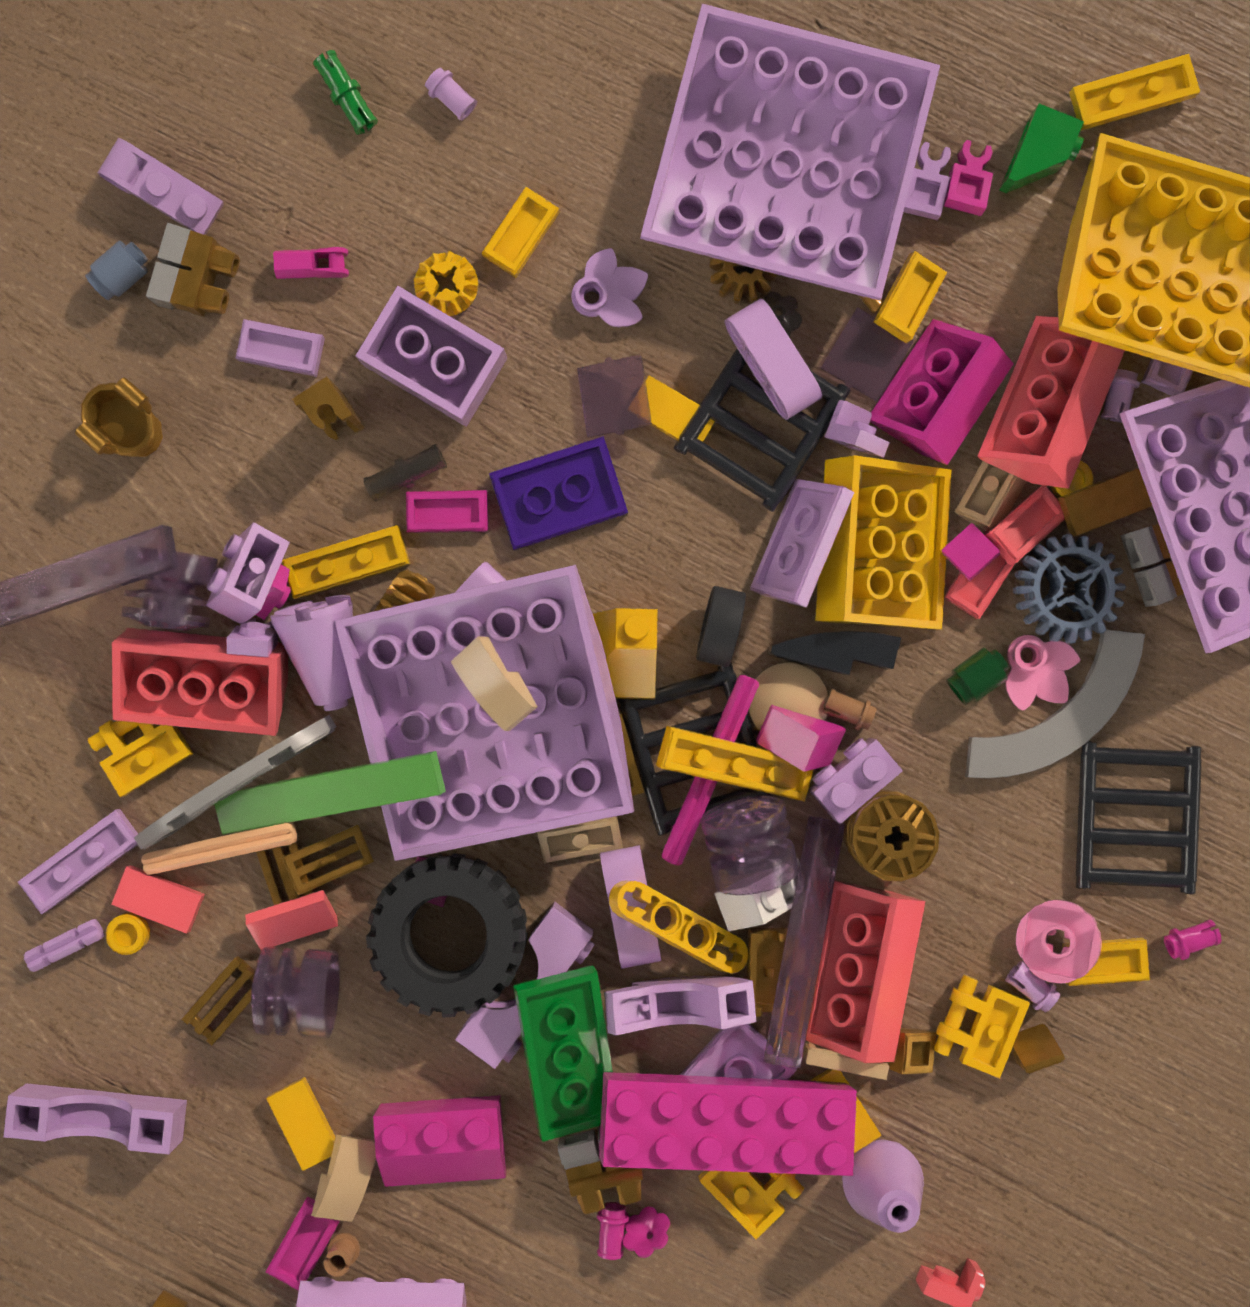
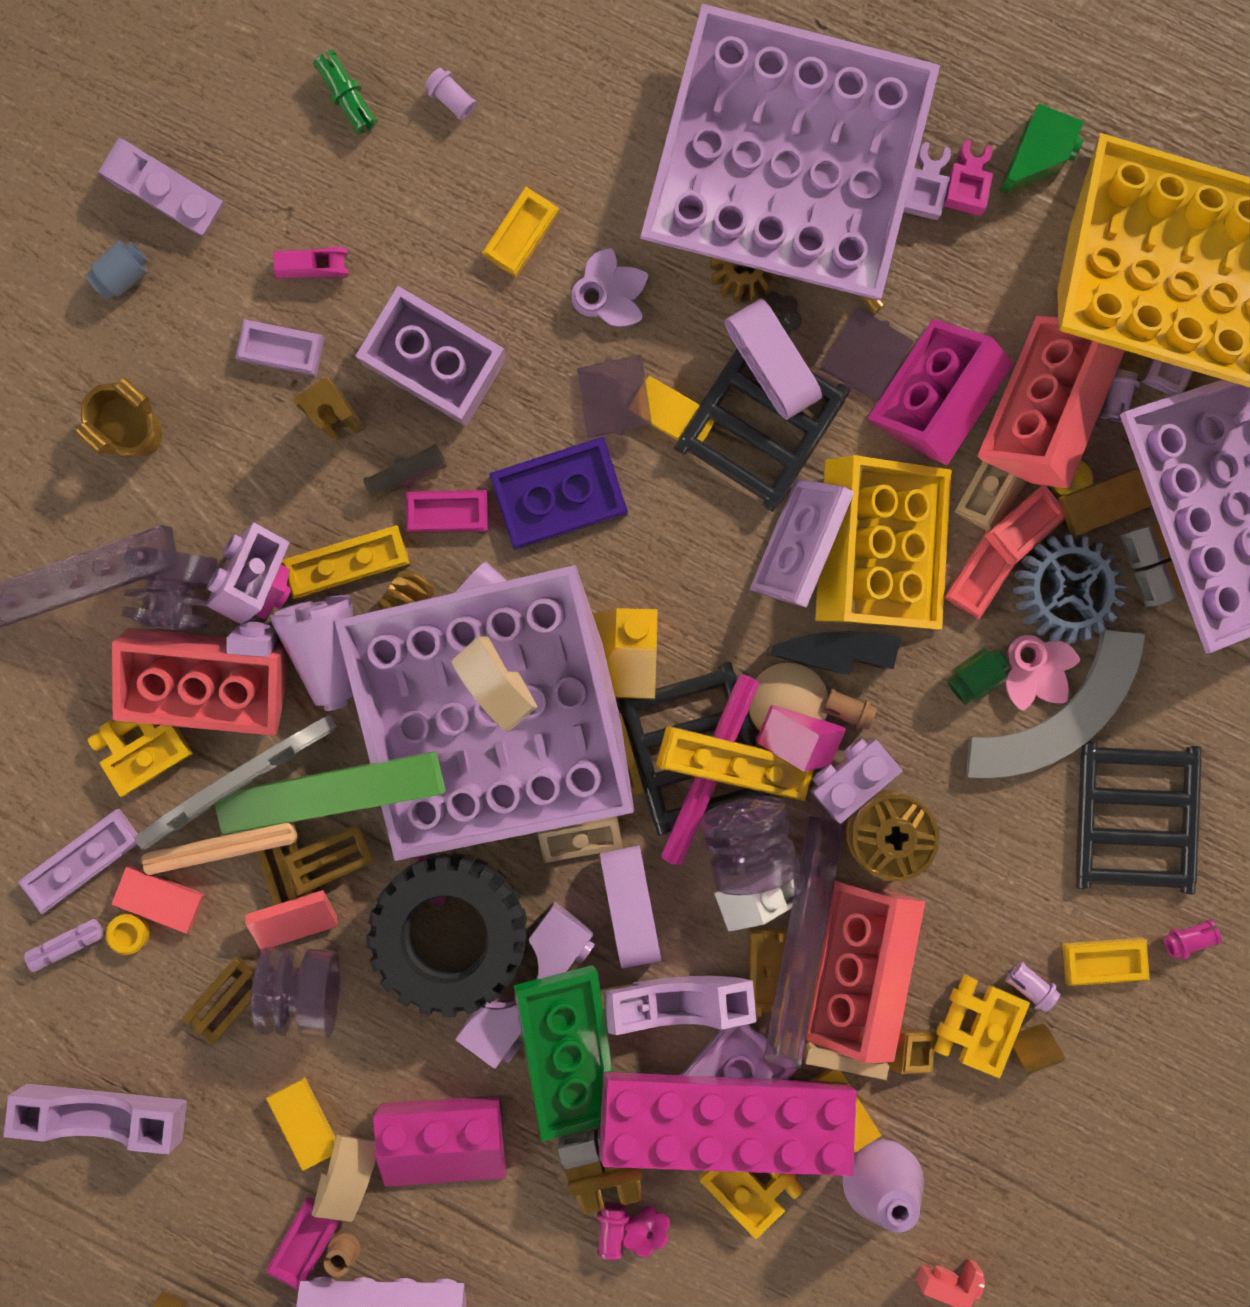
(190, 272): pearl gold hips -> none
(464, 279): yellow gear -> none
(677, 931): yellow beam -> none
(721, 626): black tyre -> none
(852, 429): lavender bracket -> none
(910, 297): yellow tile -> none
(970, 551): dark pink tile -> none
(1040, 956): bright pink plate -> none
(1135, 91): yellow plate -> none

